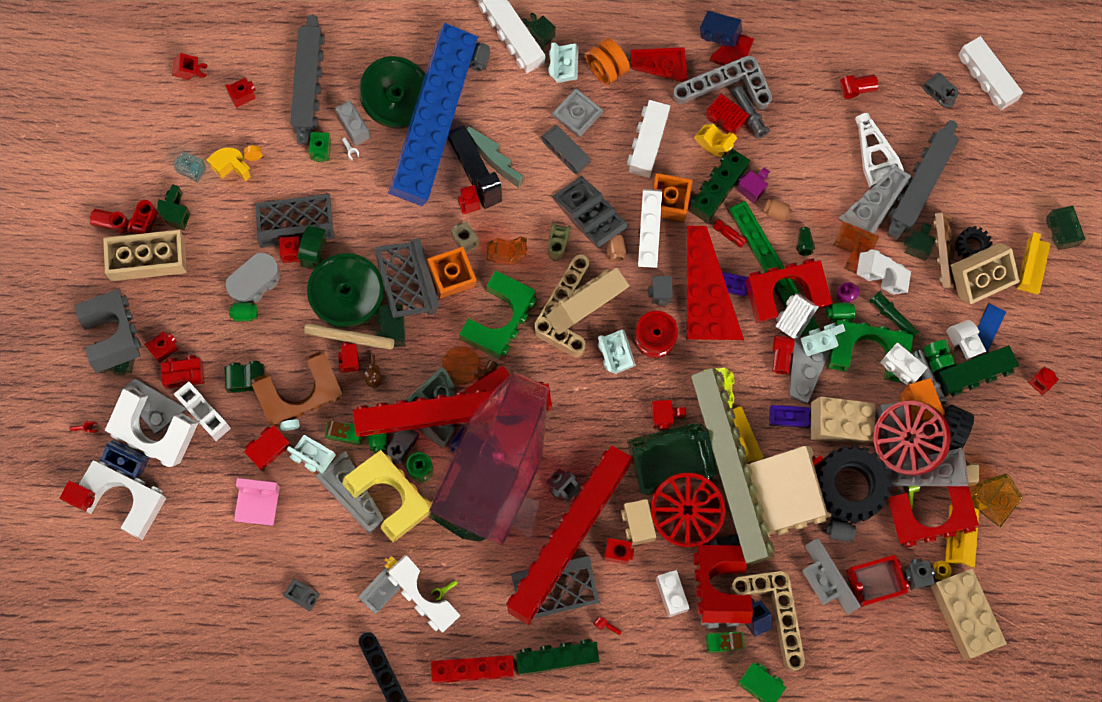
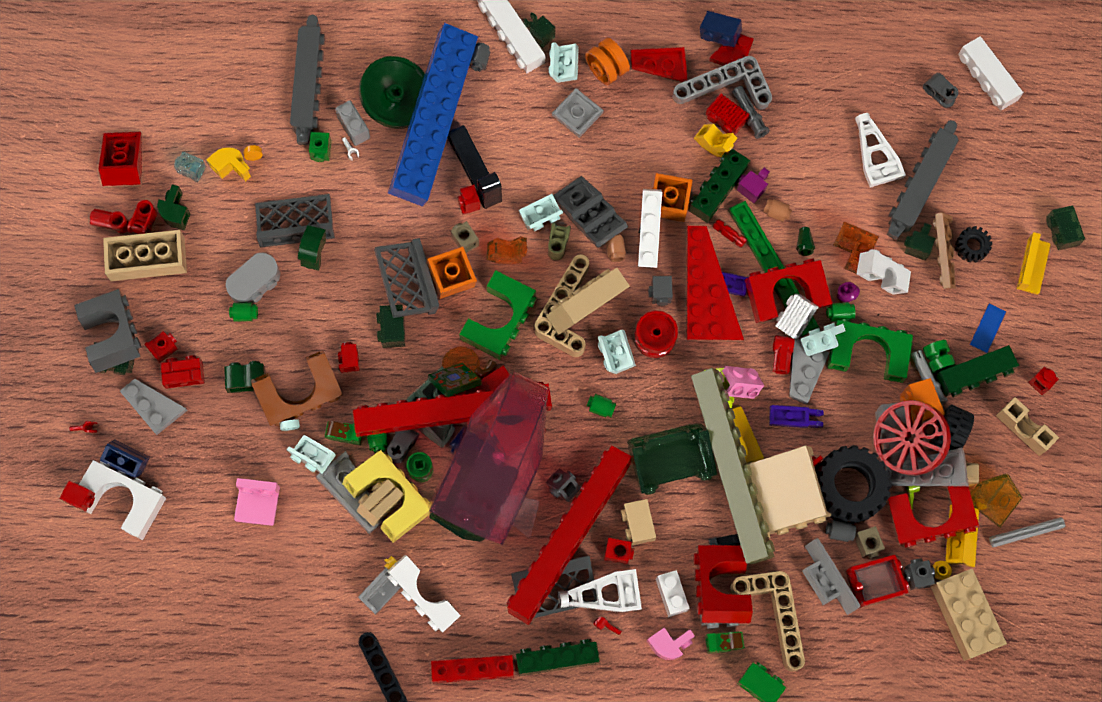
(121, 159): none -> red slope
(125, 426): white arch -> none
(186, 67): red brick -> none
(202, 411): white arch -> none
(241, 92): red brick -> none
(267, 447): red brick -> none
(289, 249): red brick -> none
(301, 594): dark grey bracket -> none
(345, 290): dark green dish -> none
(349, 336): tan axle -> none
(372, 375): reddish brown piece -> none
(379, 502): none -> tan brick
(443, 590): lime hand -> none
(454, 379): none -> dark green tile
(491, 153): sand green slope -> none
(540, 212): none -> light aqua bracket
(565, 149): dark grey beam -> none
(601, 405): none -> green brick
(627, 592): none -> white plate
(649, 138): white brick -> none
(663, 414): red brick -> none
(666, 648): none -> bright pink brick
(687, 517): red piece -> none
(743, 382): none -> bright pink bracket
(761, 619): dark blue brick -> none
(842, 421): tan brick -> none
(853, 86): red piece -> none
(873, 535): none -> dark tan brick
(877, 201): light grey wing -> none
(887, 308): dark green pin -> none
(903, 364): white brick -> none
(966, 336): white brick -> none
(985, 273): tan brick -> none
(1027, 532): none -> light grey axle
(1037, 437): none -> tan arch

